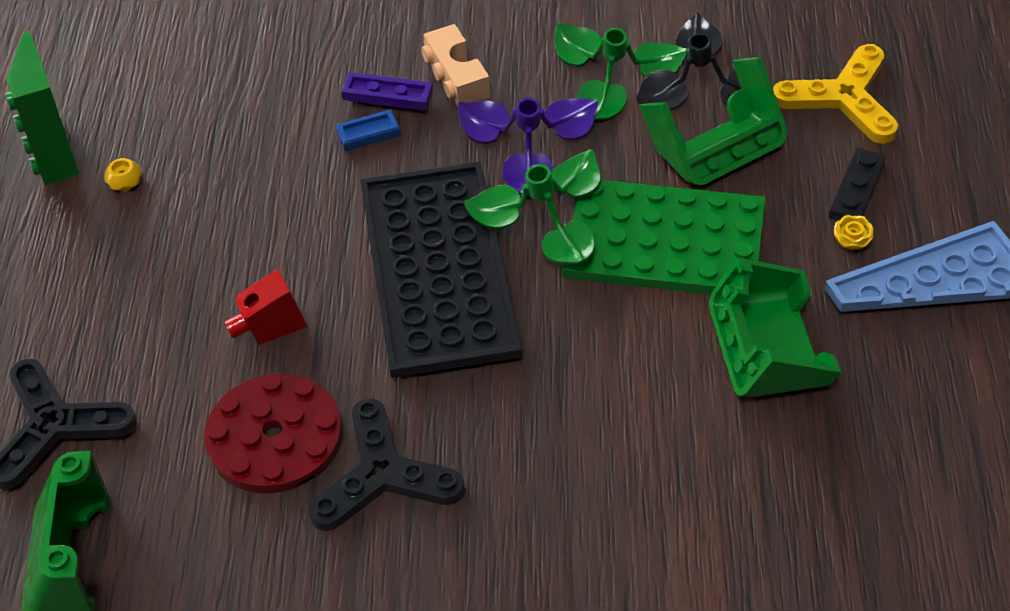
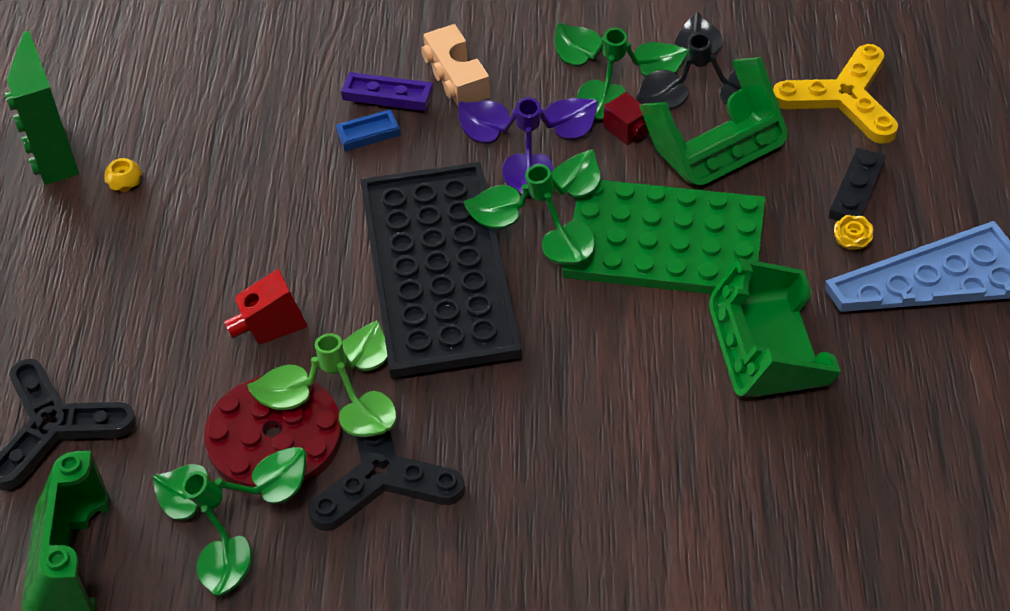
(187, 488): none -> green plant
(364, 349): none -> bright green plant
(624, 119): none -> dark red brick

